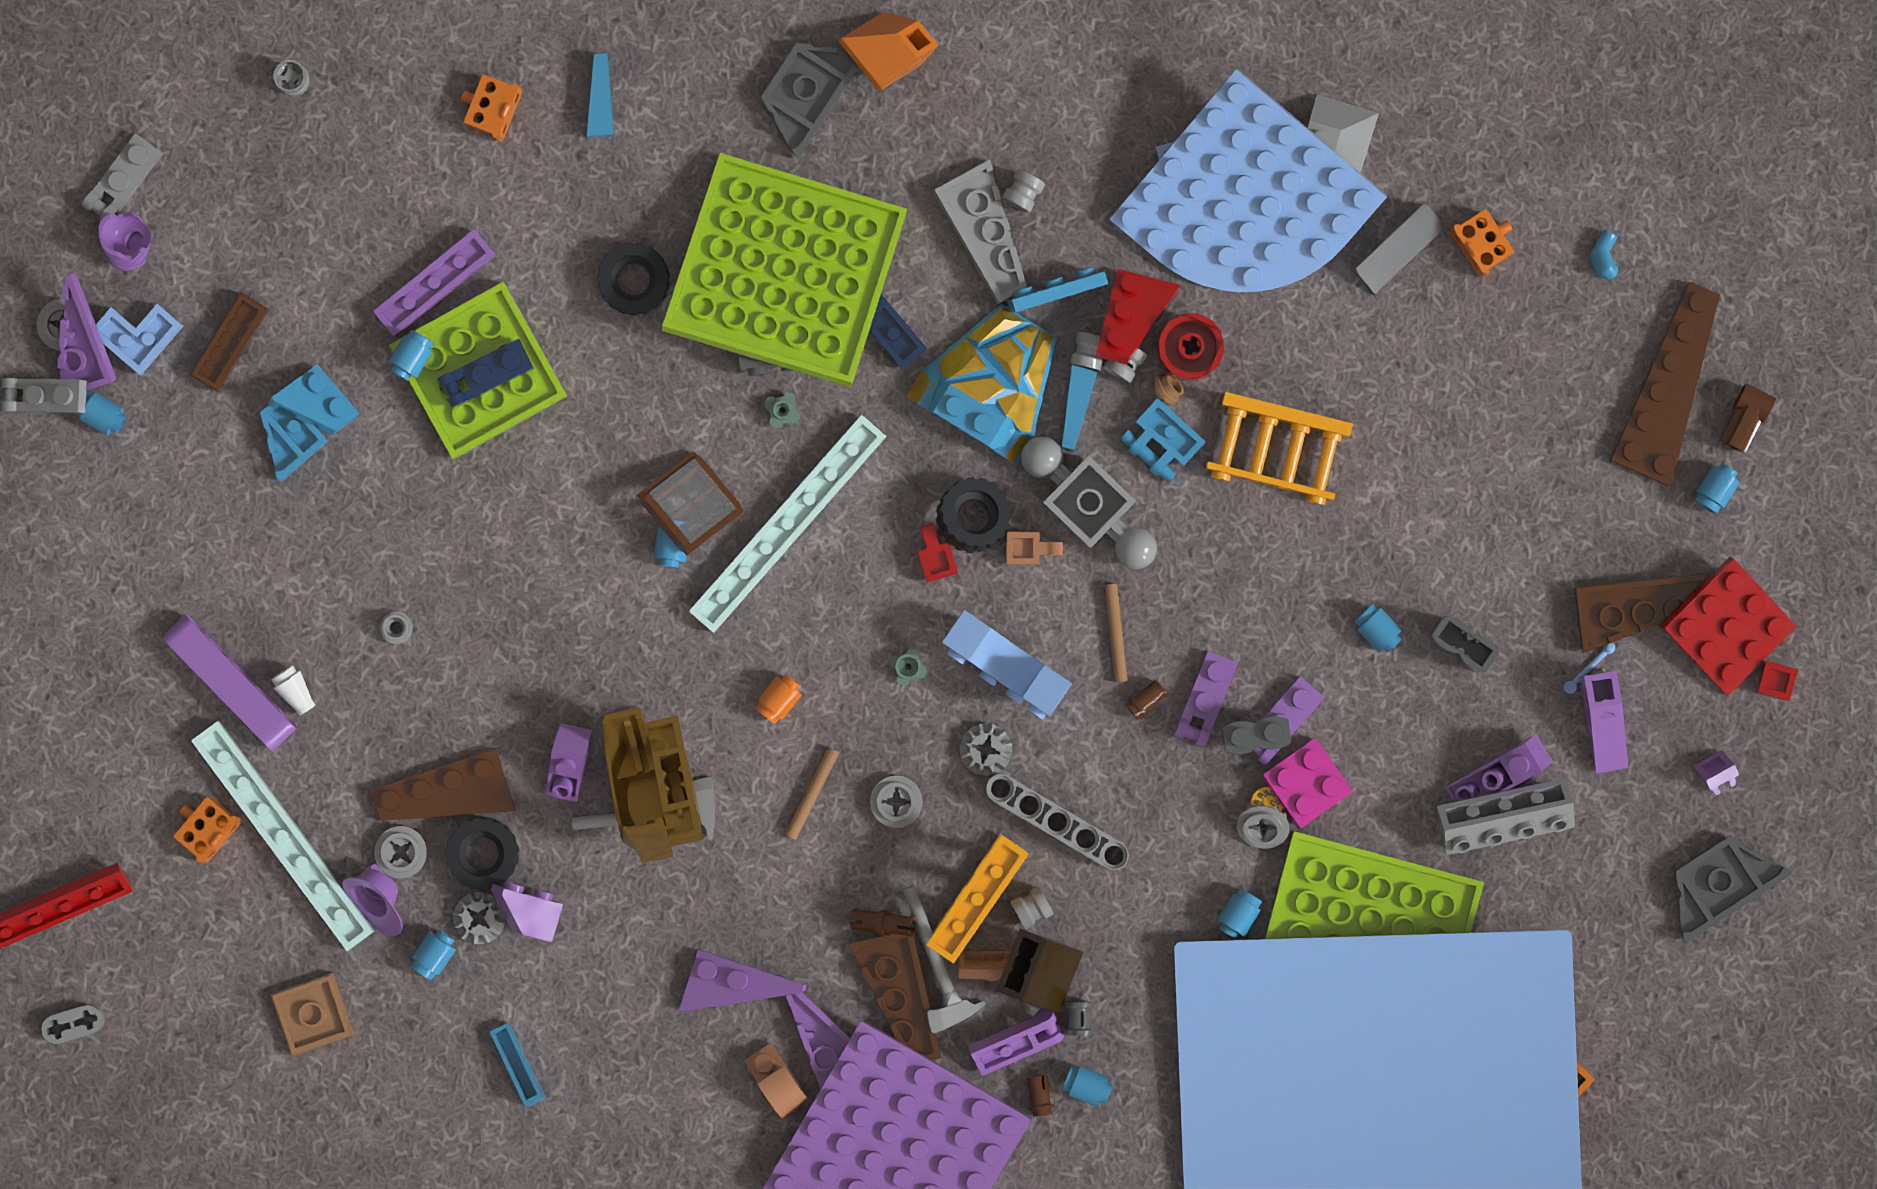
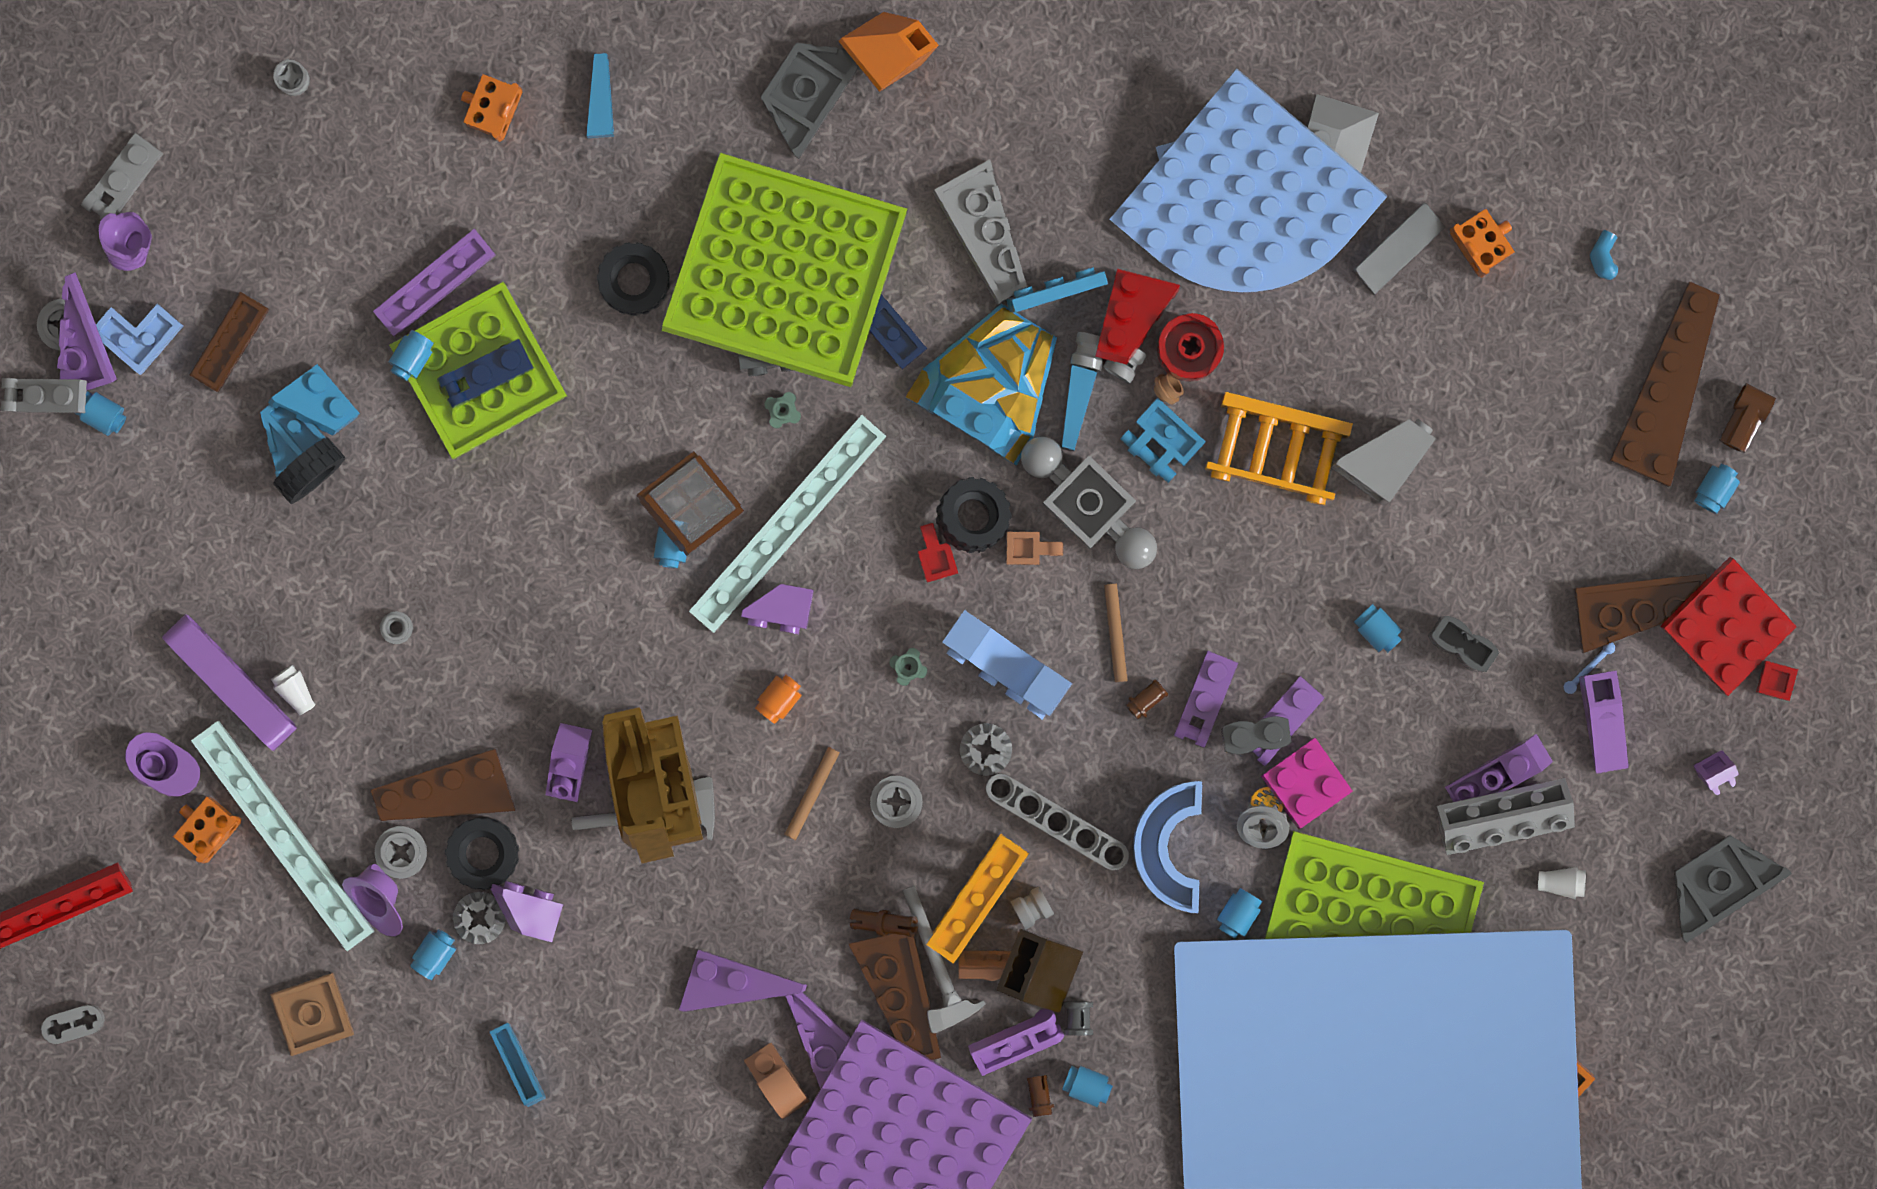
(161, 765): none -> medium lavender piece
(309, 470): none -> black tyre
(783, 606): none -> medium lavender slope
(1023, 191): light grey wheel -> none
(1151, 845): none -> light blue brick
(1386, 461): none -> light grey slope
(1563, 882): none -> white cone

